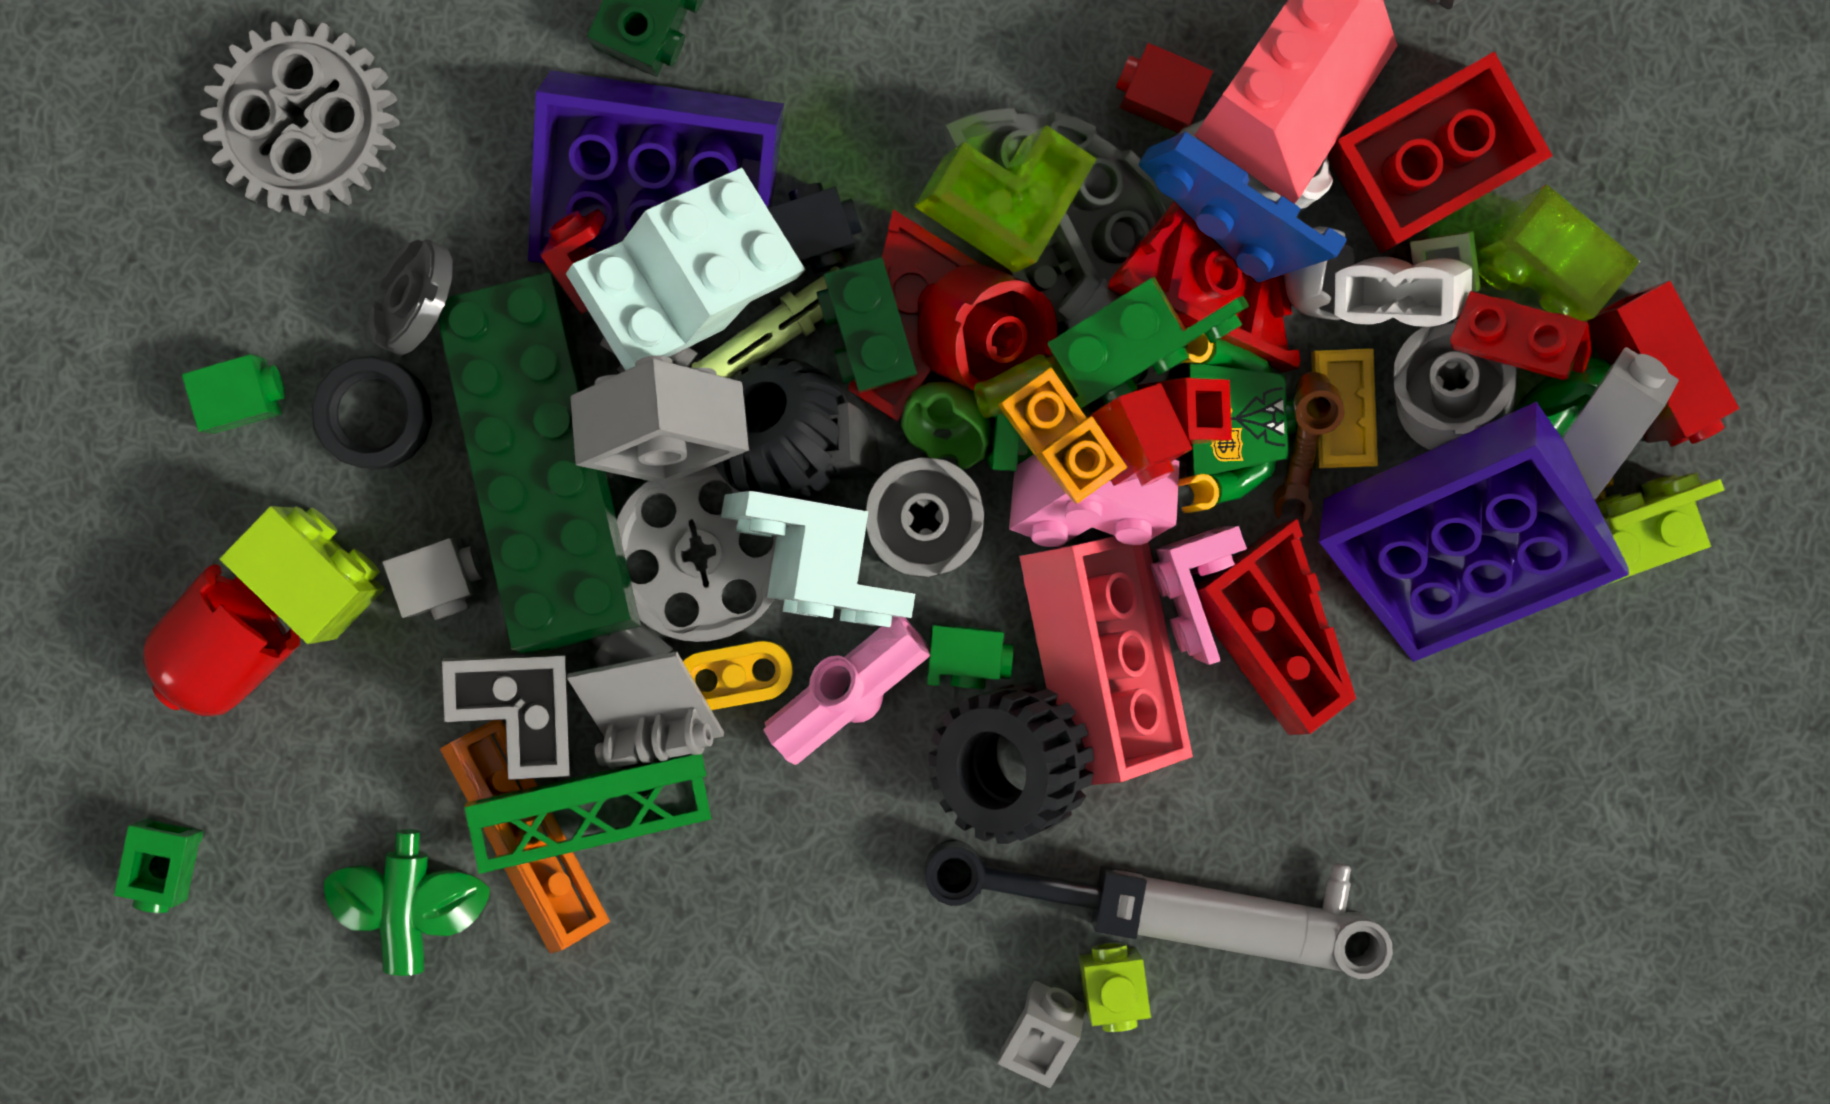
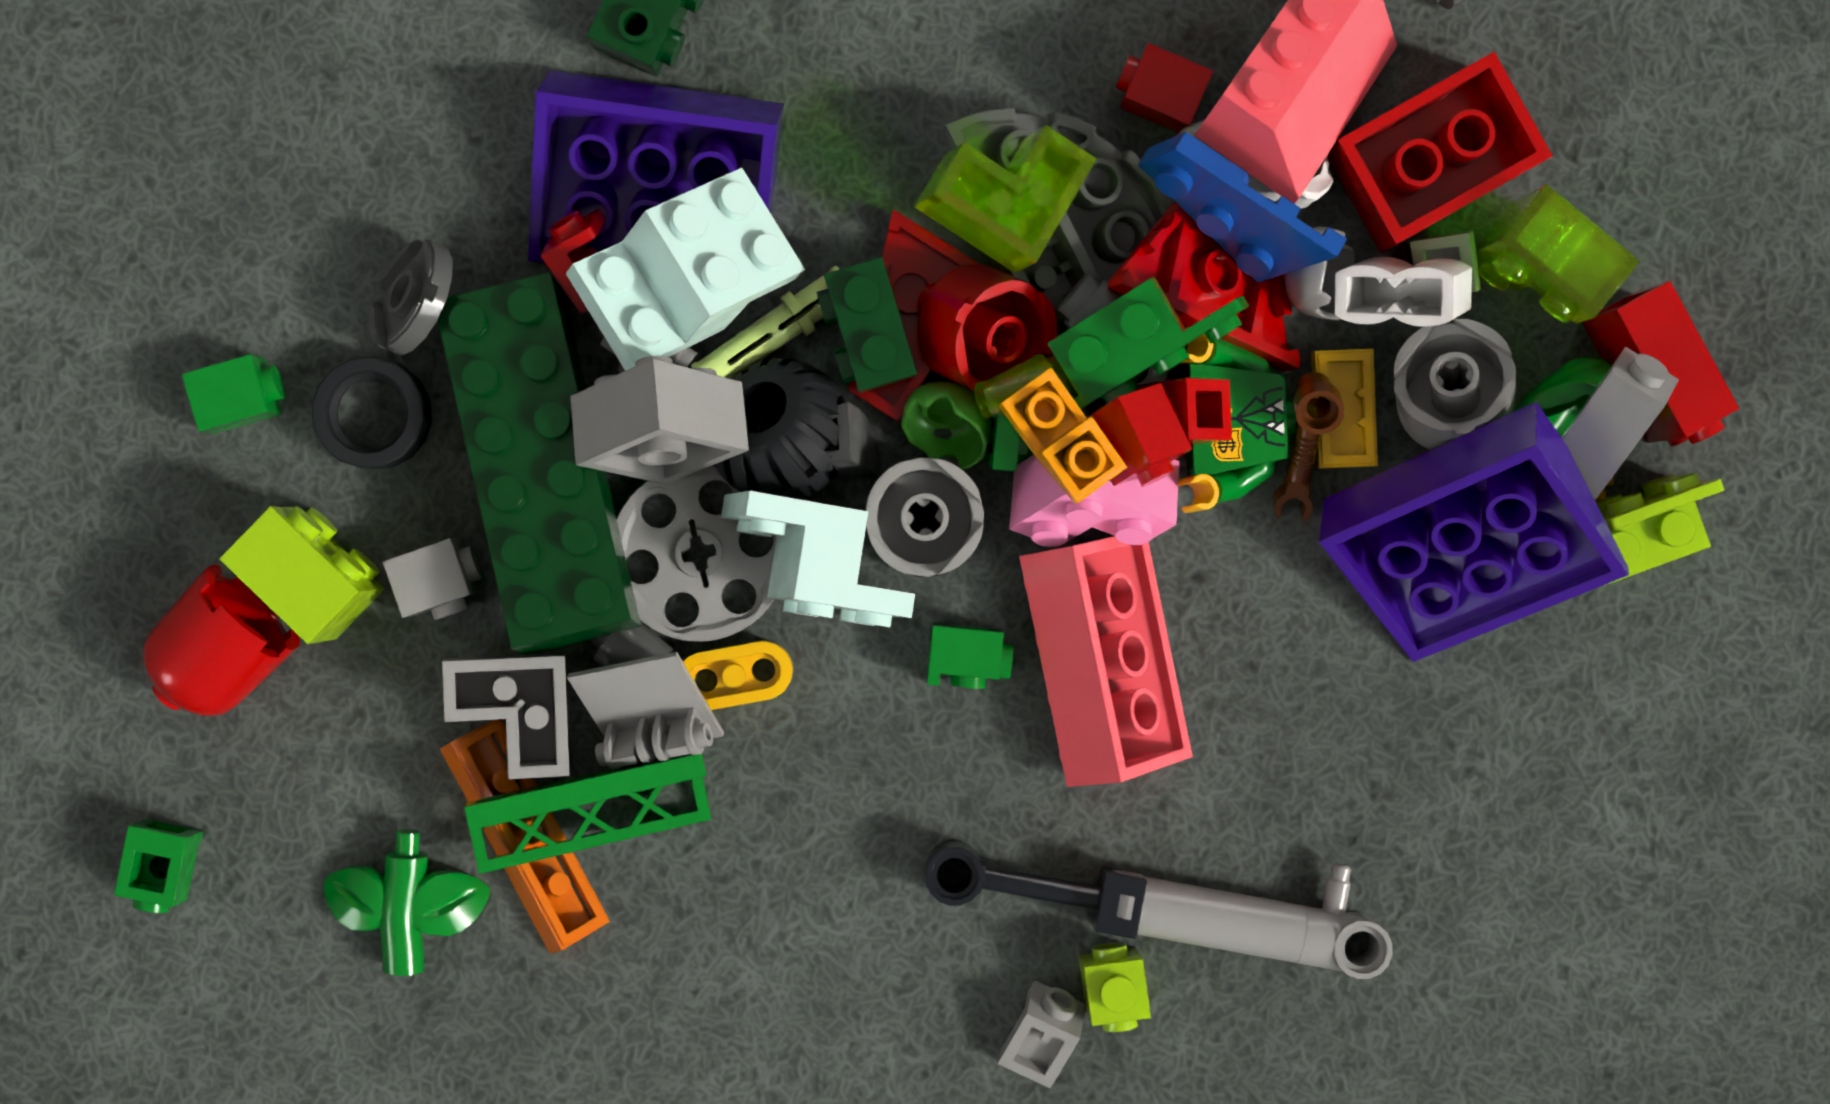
(264, 78): light grey gear -> none
(818, 225): black brick -> none
(824, 710): bright pink piece -> none
(971, 771): black tyre -> none
(1202, 555): bright pink bracket -> none
(1277, 630): red wedge -> none
(1522, 336): red bracket -> none

